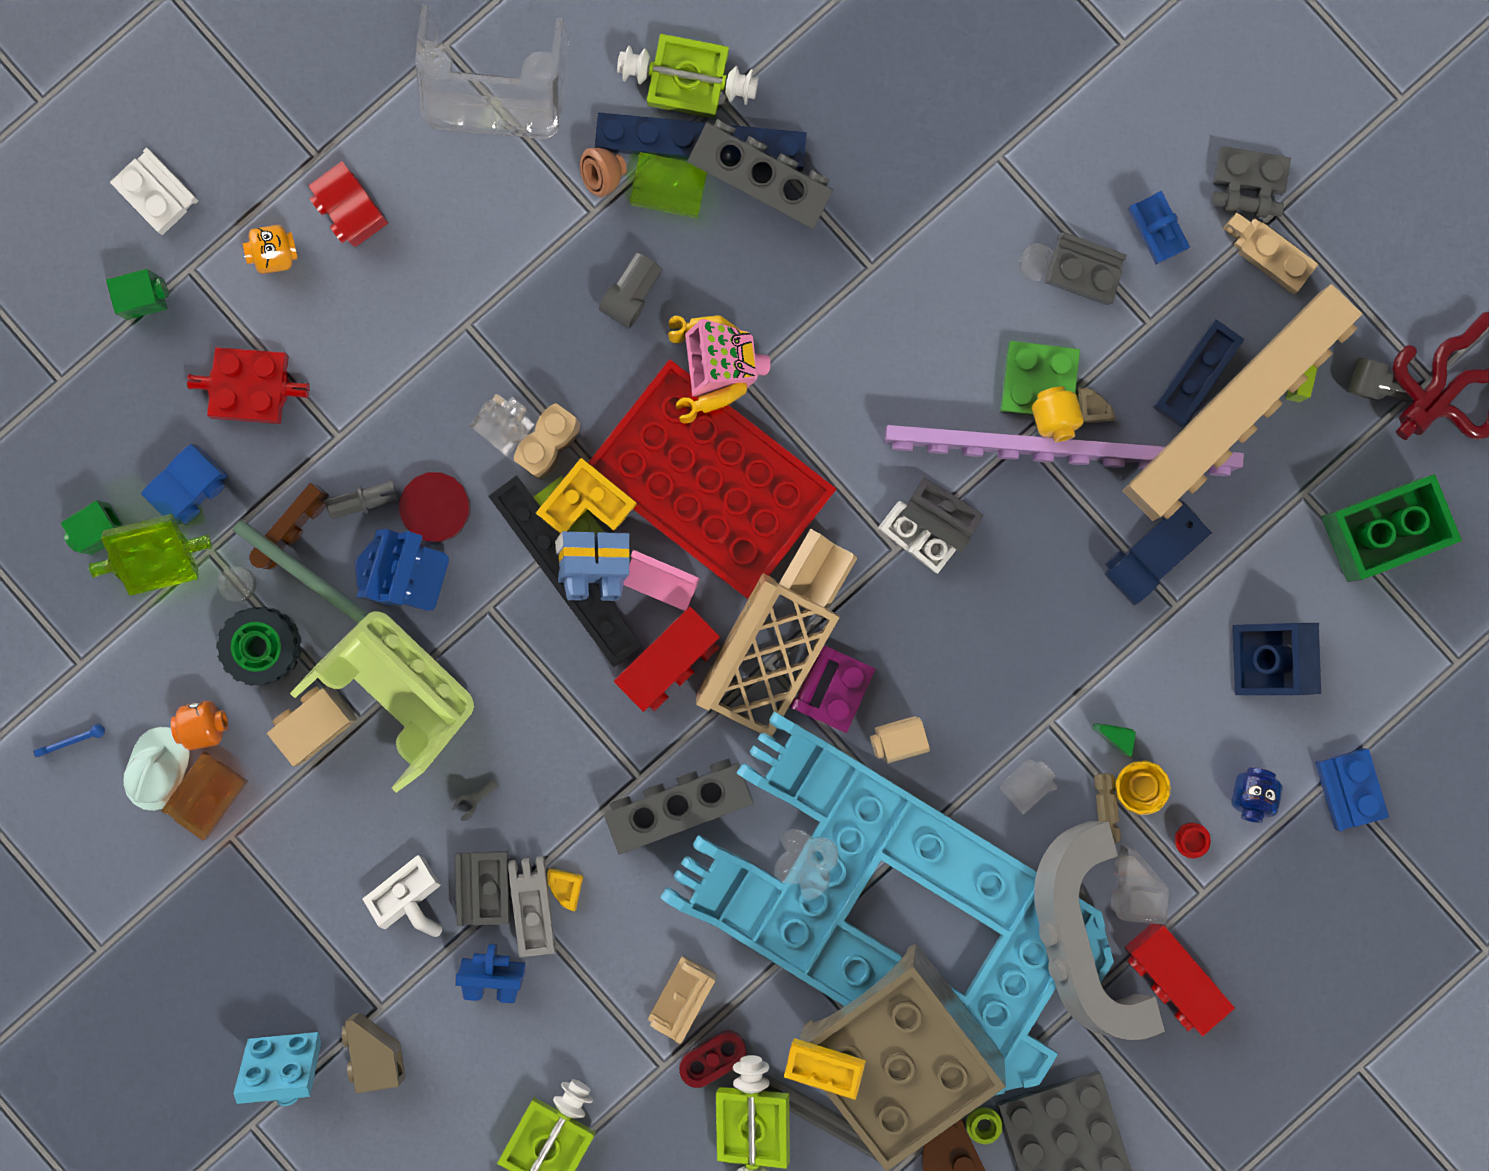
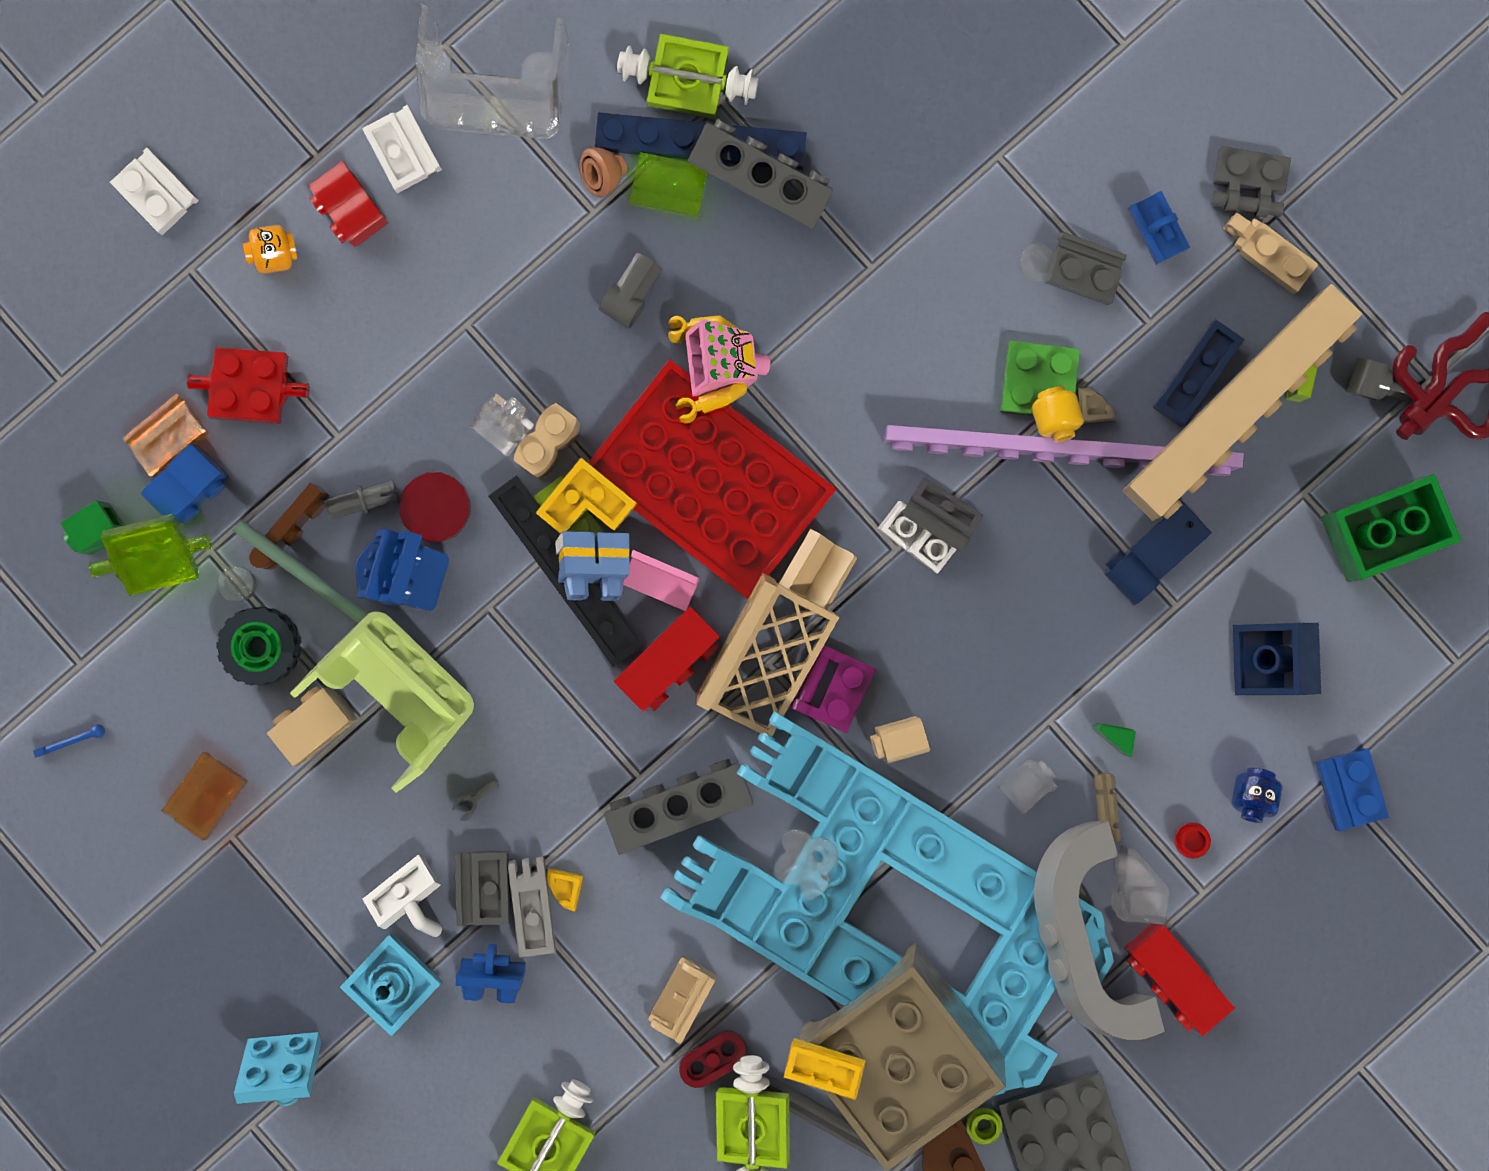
(137, 294): green brick -> none
(155, 769): light aqua piece -> none
(165, 435): none -> clear orange plate
(199, 725): orange head -> none
(373, 1054): dark tan slope -> none
(391, 984): none -> medium azure plate
(401, 149): none -> white plate
(1143, 787): yellow hair -> none

